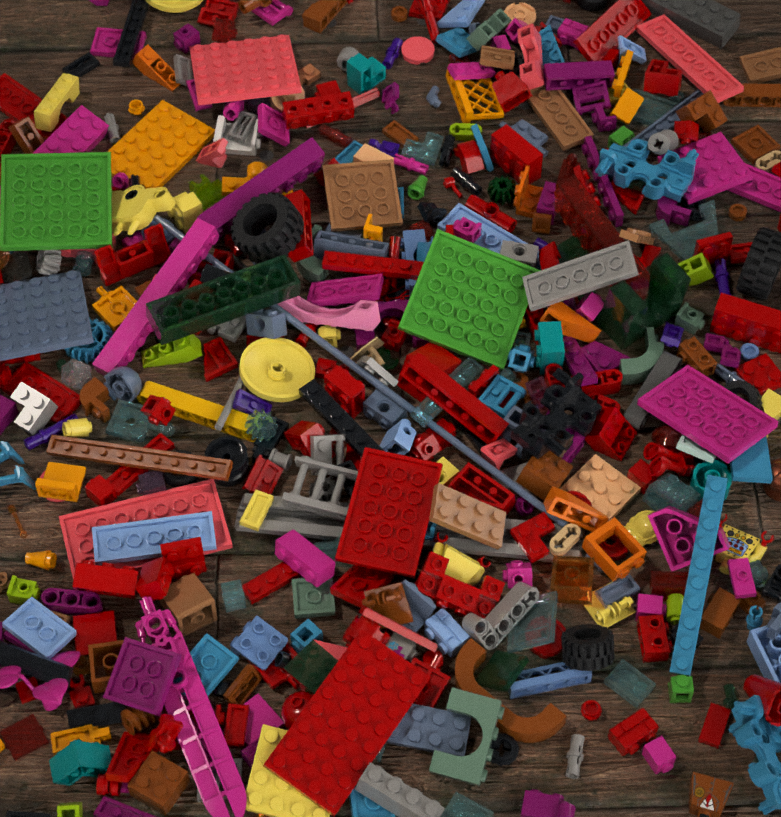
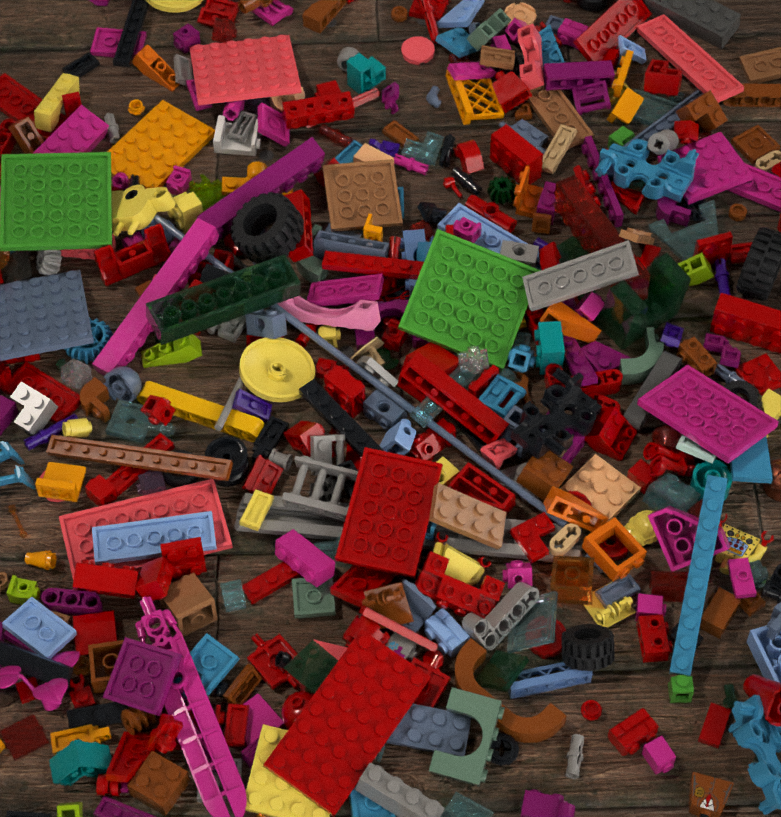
(71, 103): none -> red plate
(83, 262): clear light blue wheel -> none
(114, 305): light orange plate -> none
(179, 180): none -> dark pink brick
(214, 154): coral slope -> none
(217, 359): red wing -> none
(259, 643): medium blue bracket -> none
(261, 425): clear light blue gear -> none
(306, 631): dark azure brick -> none
(308, 74): nougat plate -> none
(392, 53): dark purple pin -> none
(417, 188): bright green cone -> none
(465, 131): lime beam -> none
(473, 360): none -> clear brick
(482, 147): dark azure tile -> none
(523, 112): none -> dark orange tile
(523, 511): magenta plate -> none
(536, 391): clear pink brick -> none
(558, 148): none -> tan tile
(567, 167): clear red hinge -> none
(602, 122): magenta bracket -> none
(629, 683): clear light blue plate -> none
(673, 608): lime brick -> none
(689, 319): sand green brick -> none
(749, 351): medium blue tile -> none
(754, 618): dark azure axle -> none

